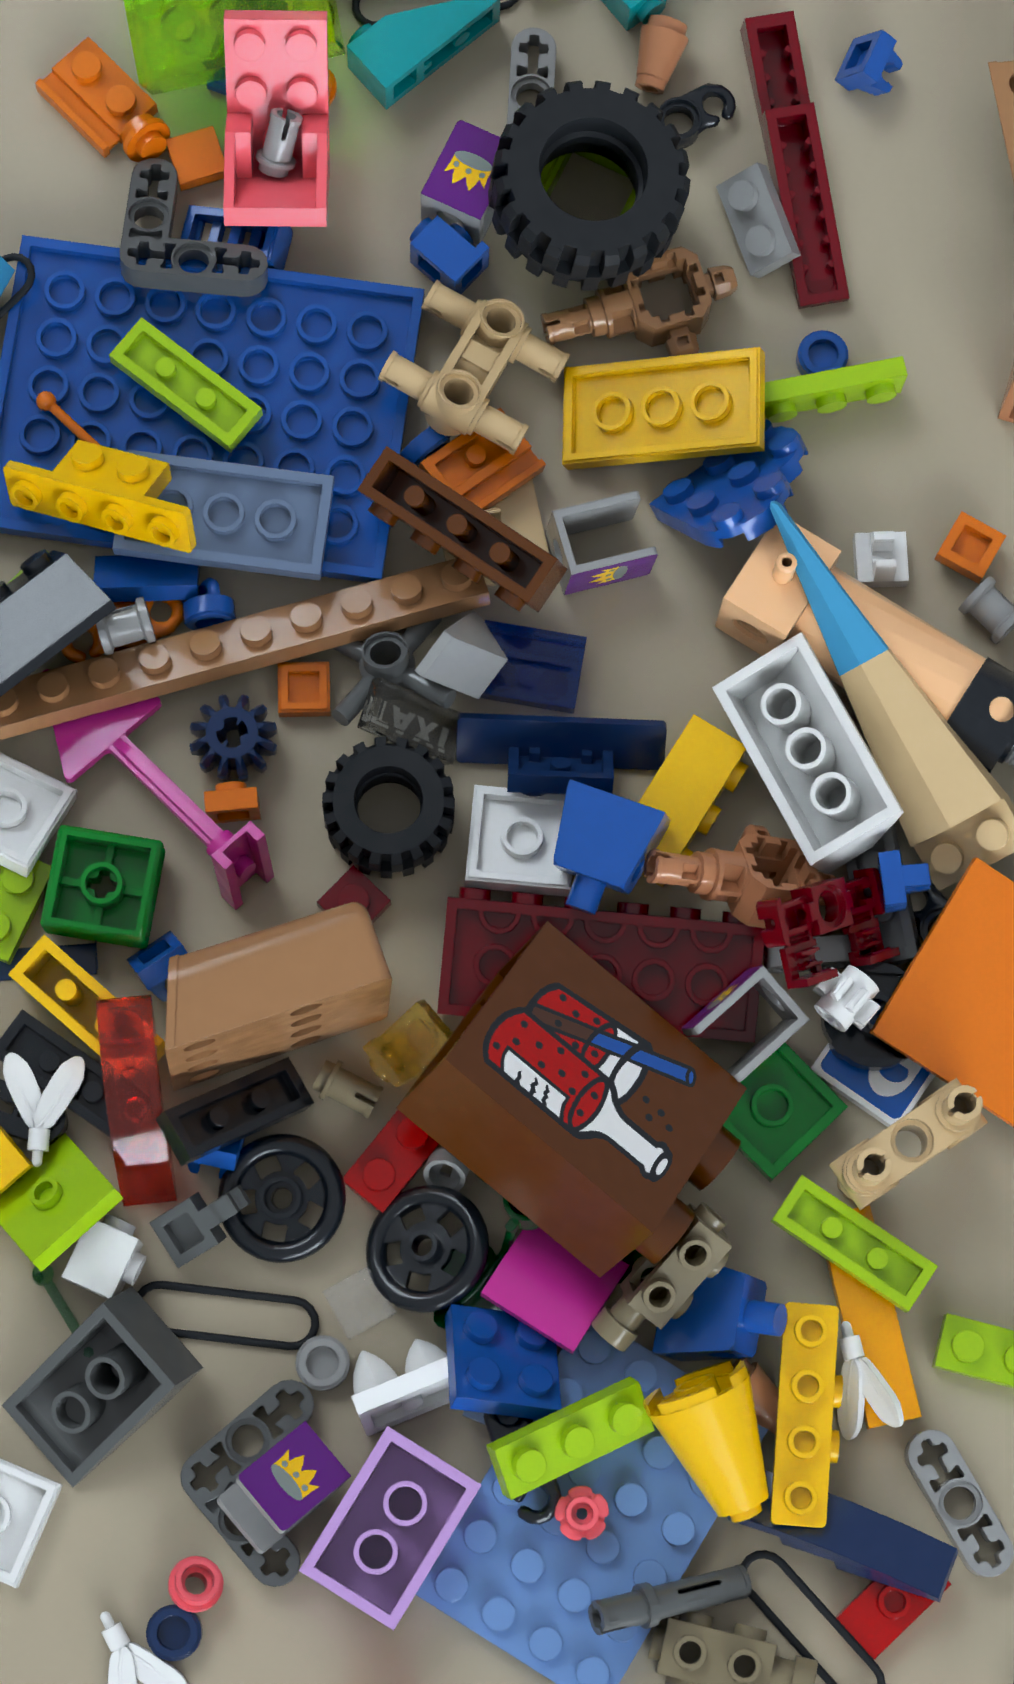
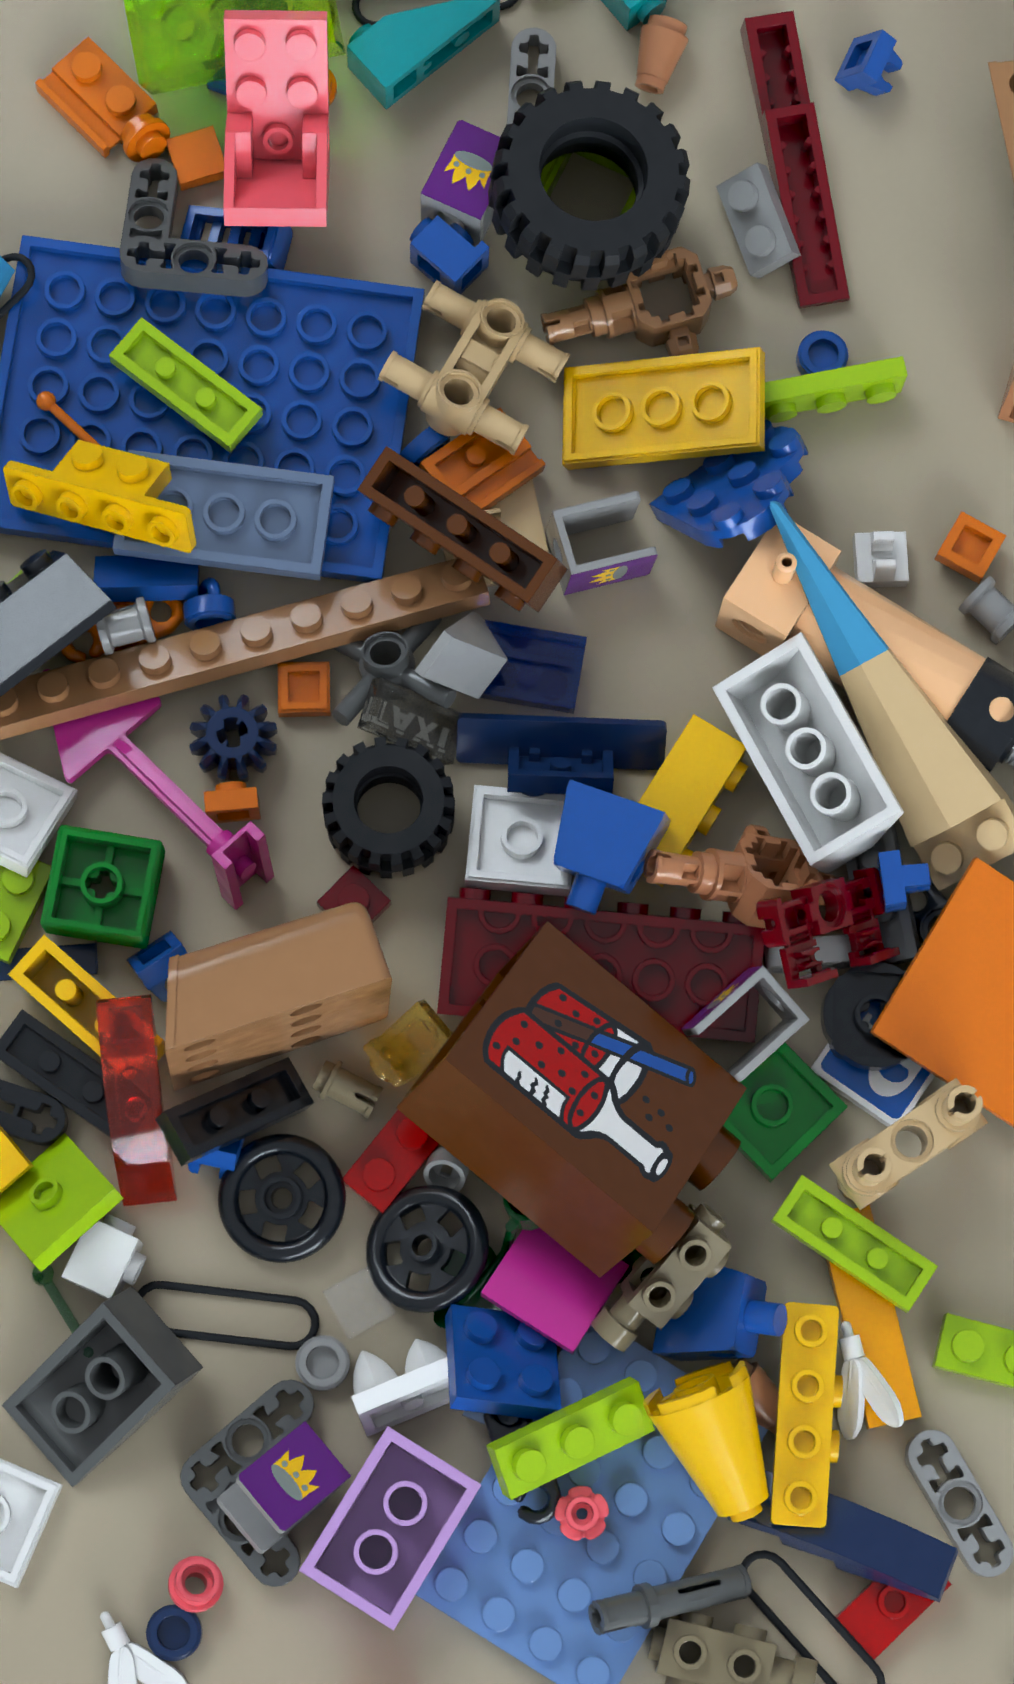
(37, 1109): white piece -> none
(194, 1226): dark grey plate -> none
(276, 155): light grey pin -> none
(692, 106): black piece -> none
(847, 999): white gear -> none

